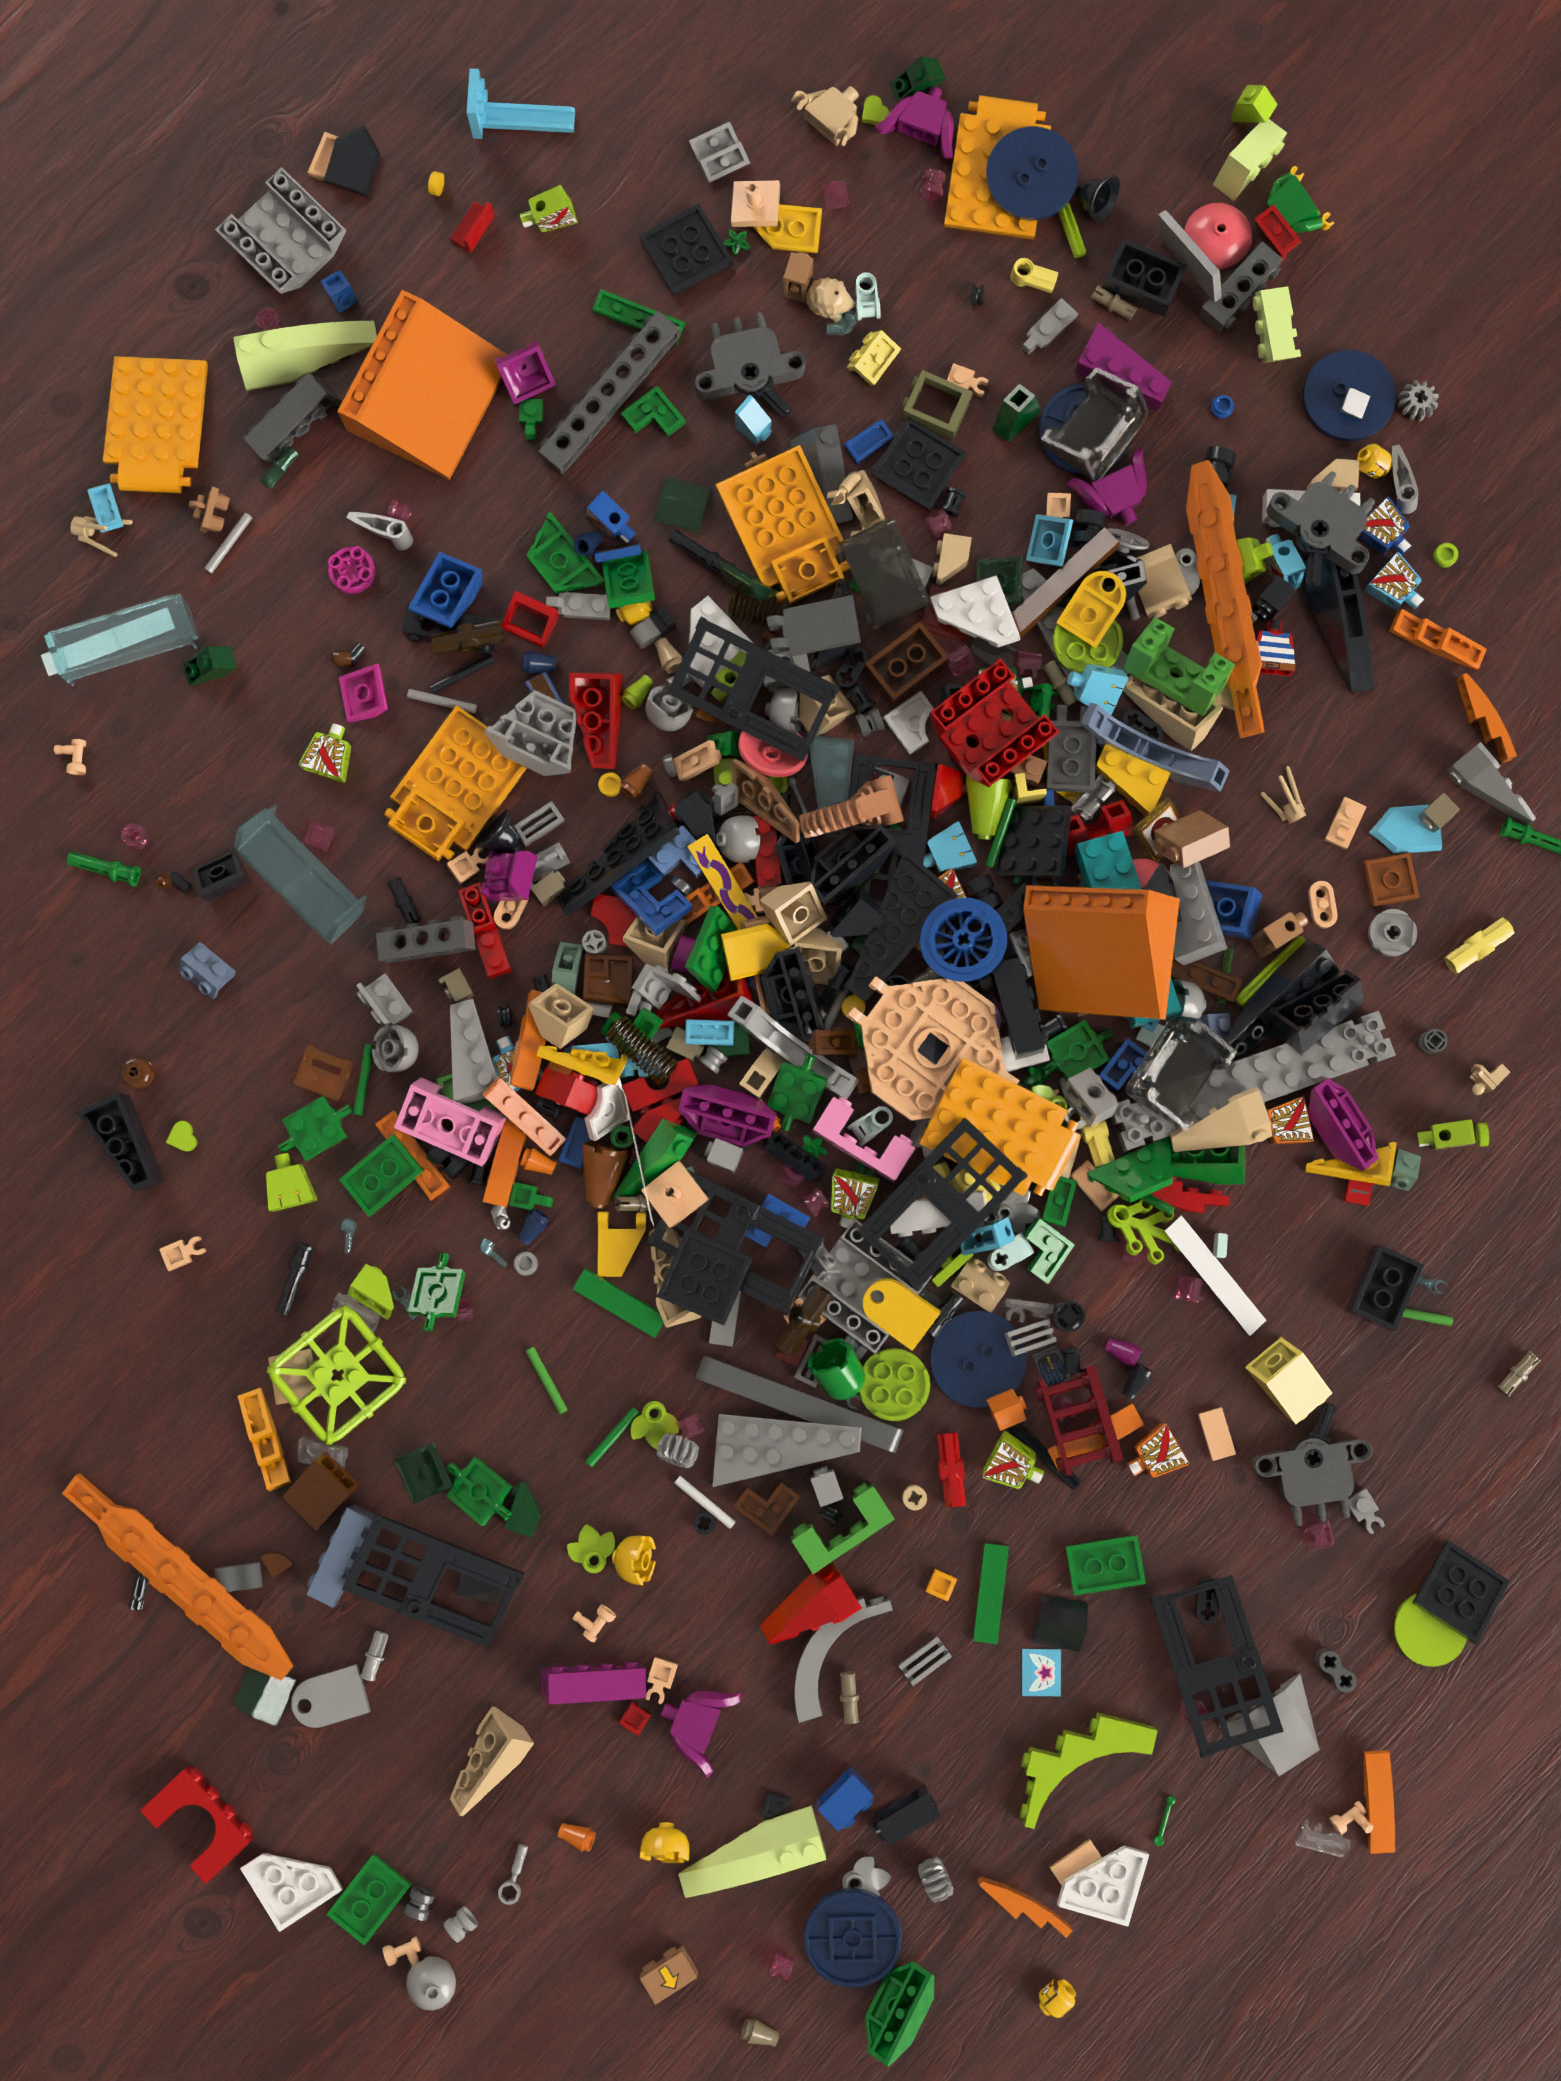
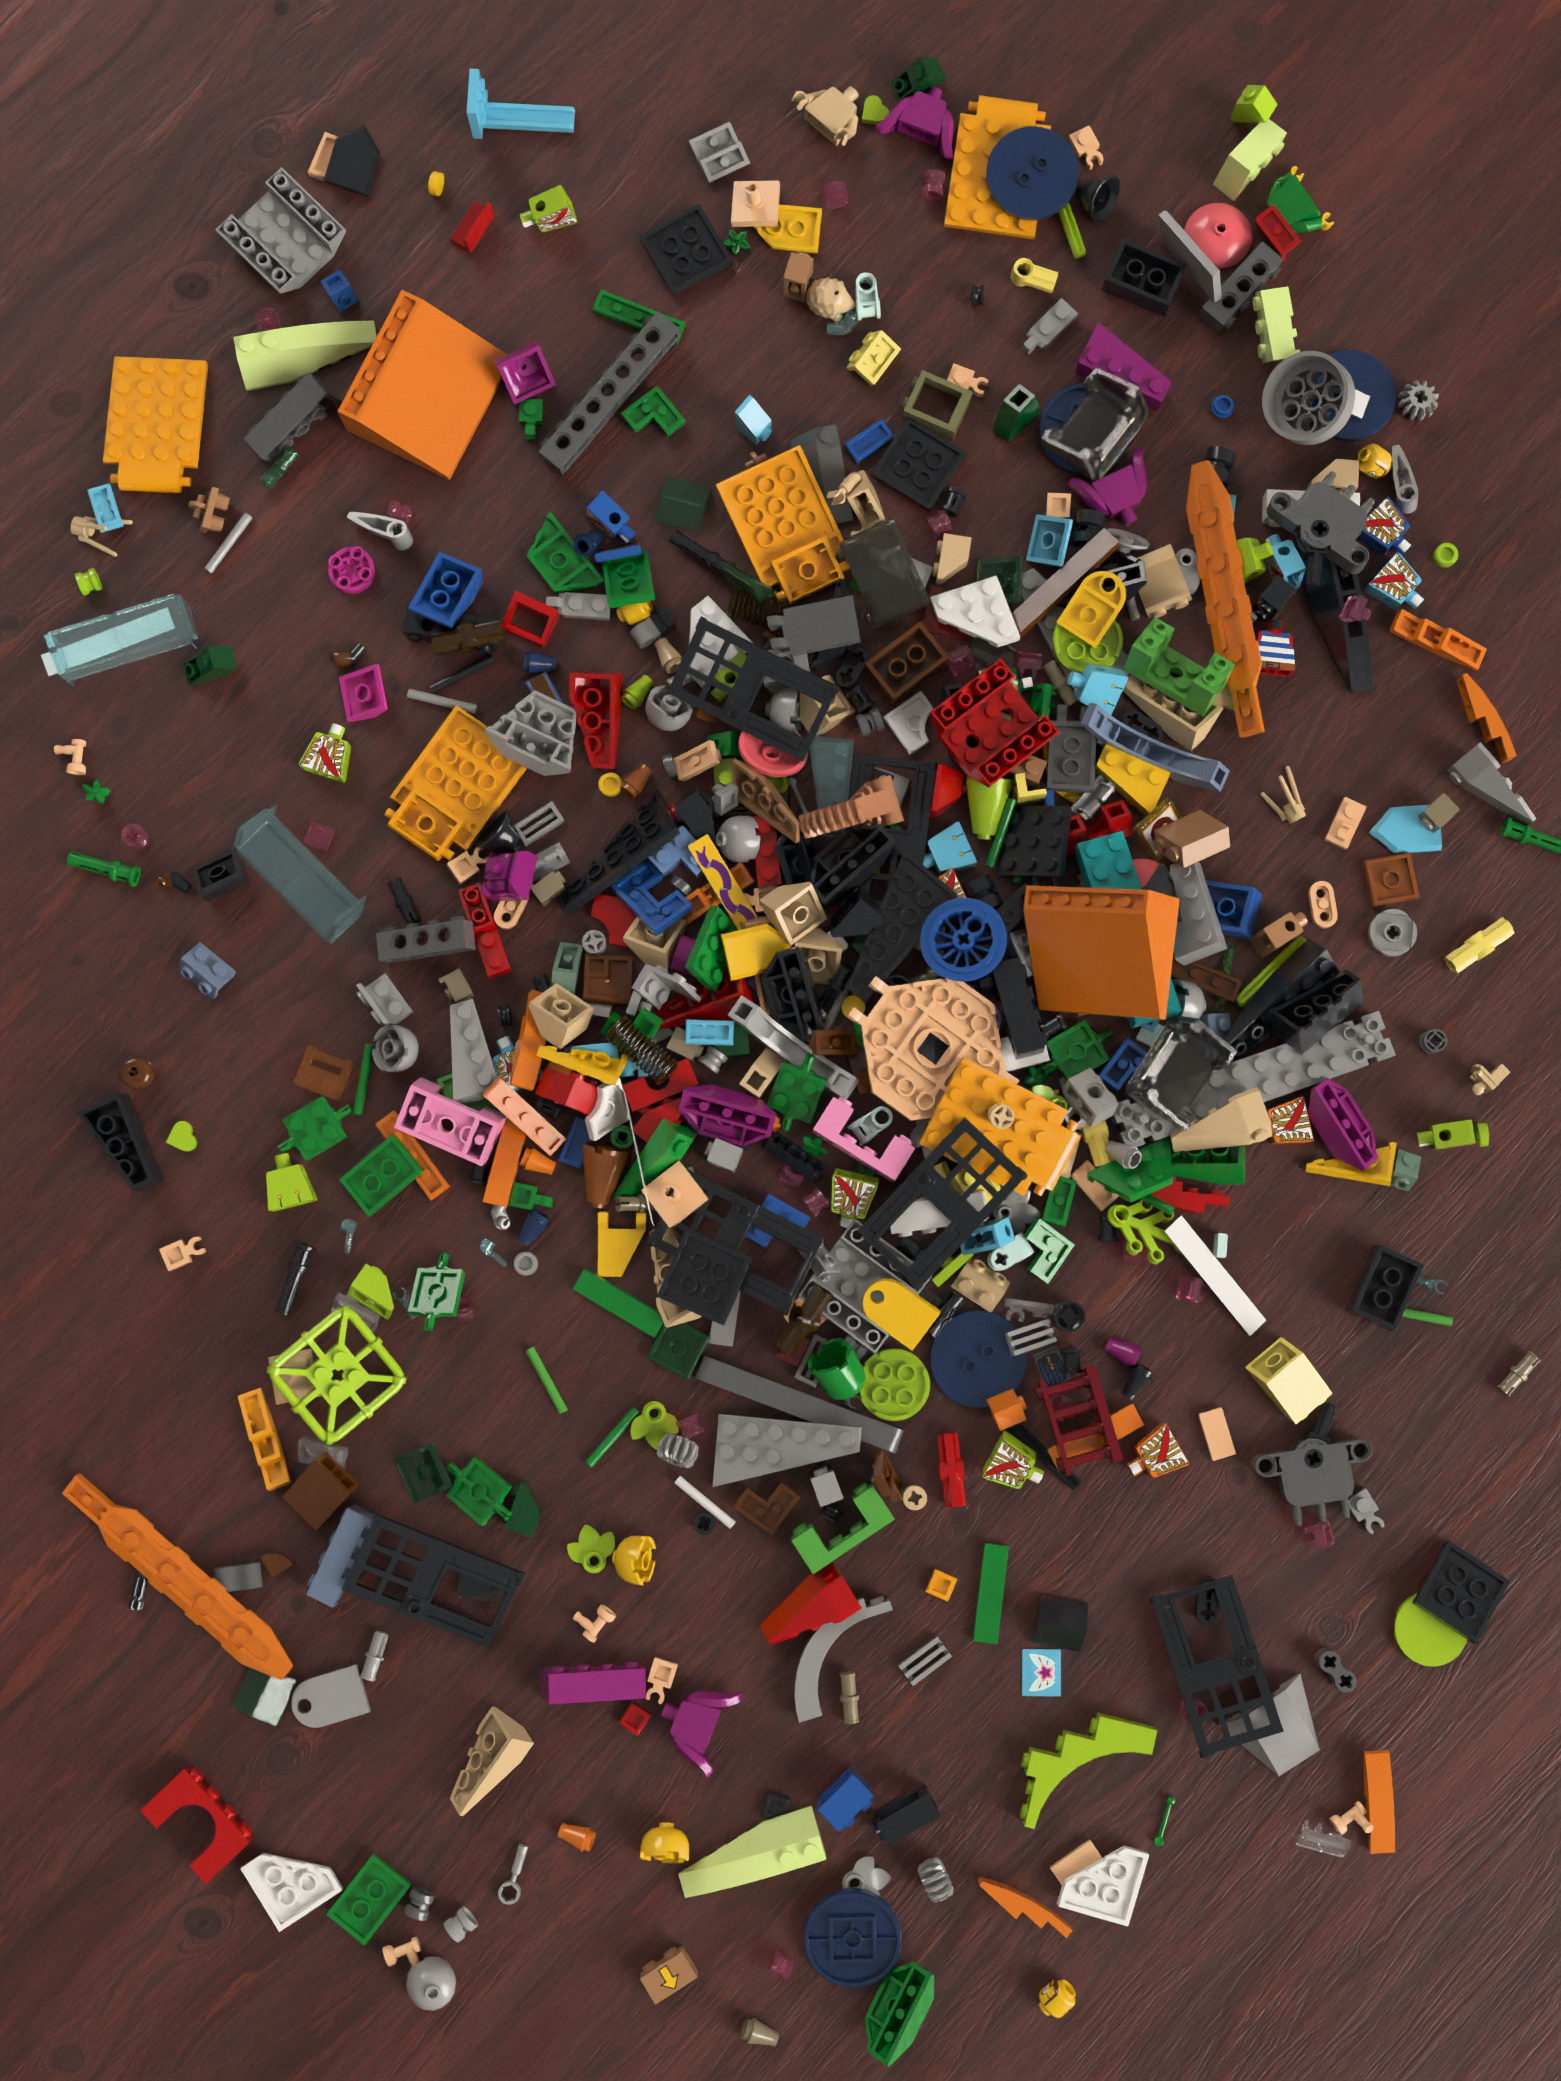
(88, 581): none -> lime wheel
(96, 792): none -> green plant
(440, 1158): black wheel -> none
(679, 1349): none -> dark green plate
(749, 353): dark grey piece -> none
(885, 1477): none -> reddish brown plate
(1005, 1116): none -> tan wheel
(1085, 145): none -> light nougat plate
(1105, 1564): green plate -> none
(1113, 303): dark tan pin -> none
(1124, 1154): none -> light grey cone
(1304, 370): none -> light grey wheel
(1355, 609): none -> clear pink tile
(1358, 1192): red tile -> none

